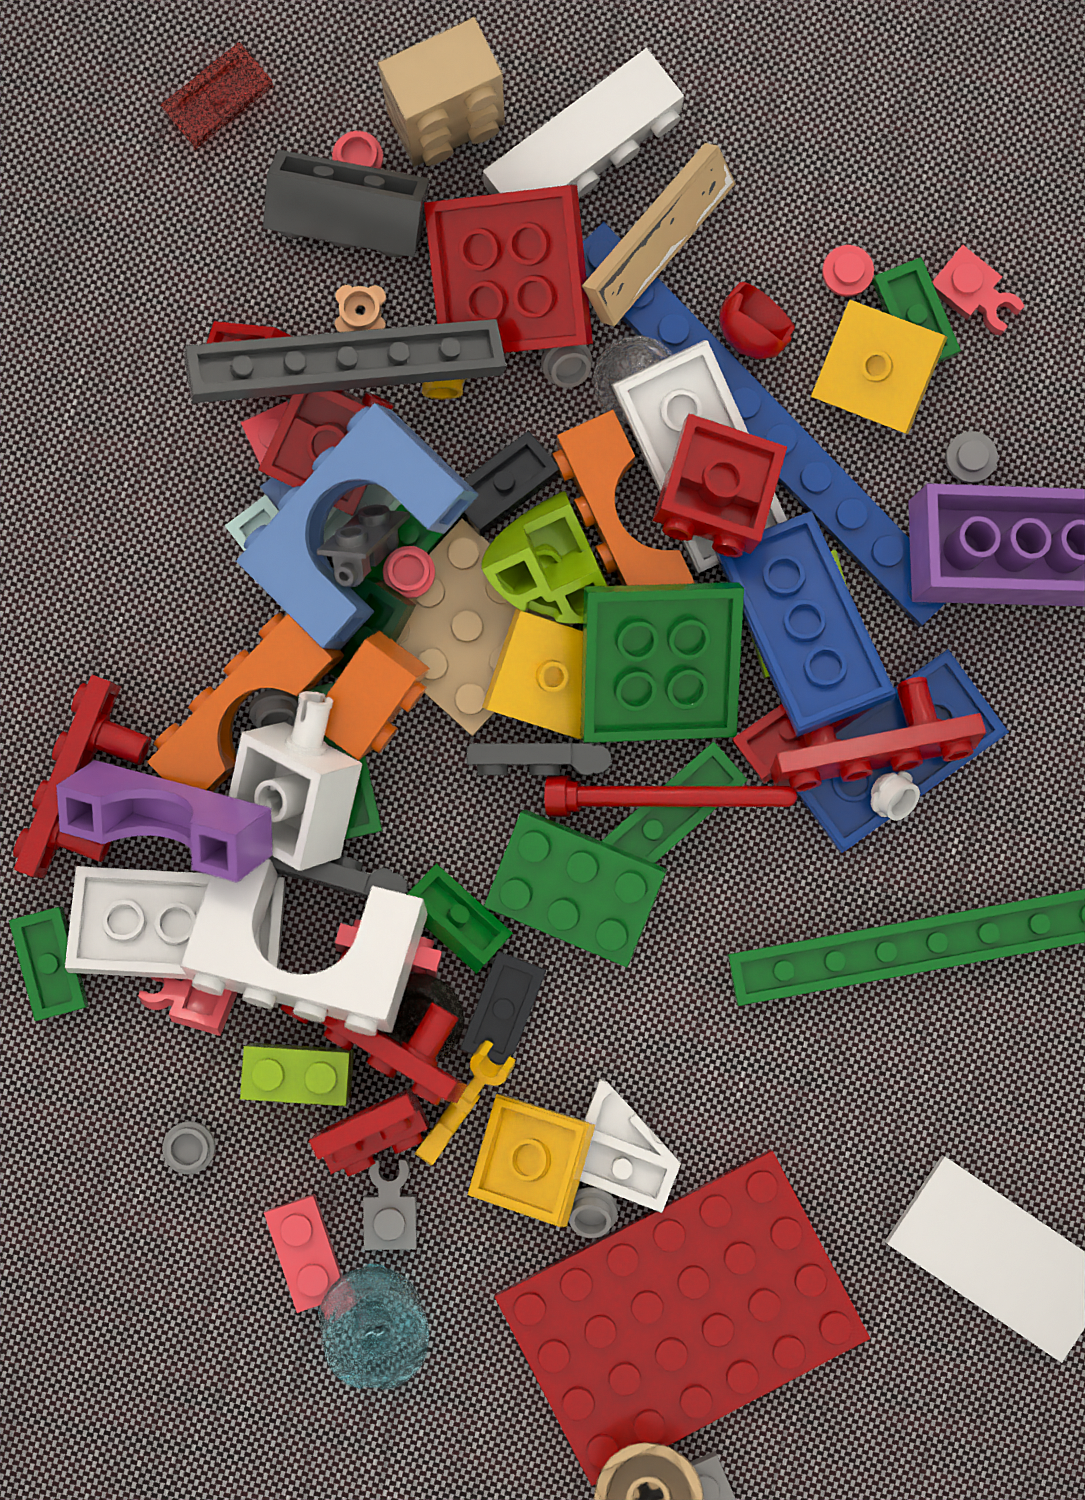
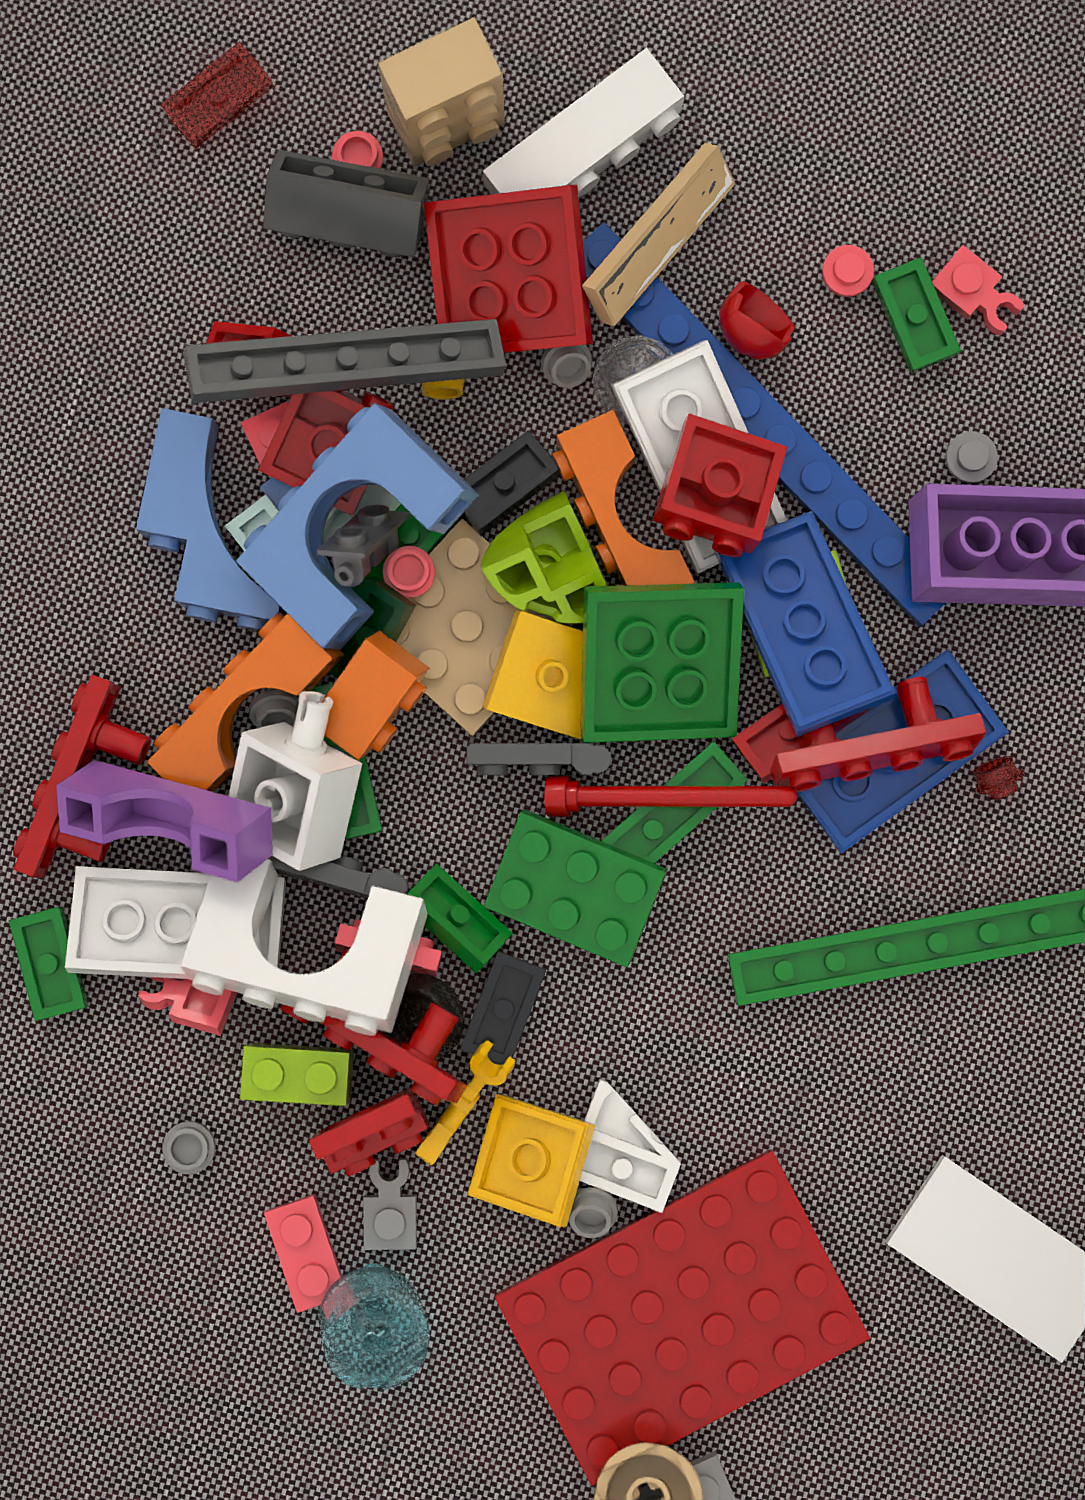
(181, 510): none -> medium blue arch
(353, 297): light nougat plate -> none
(879, 366): yellow plate -> none
(894, 795): white plate -> none
(997, 777): none -> clear red plate

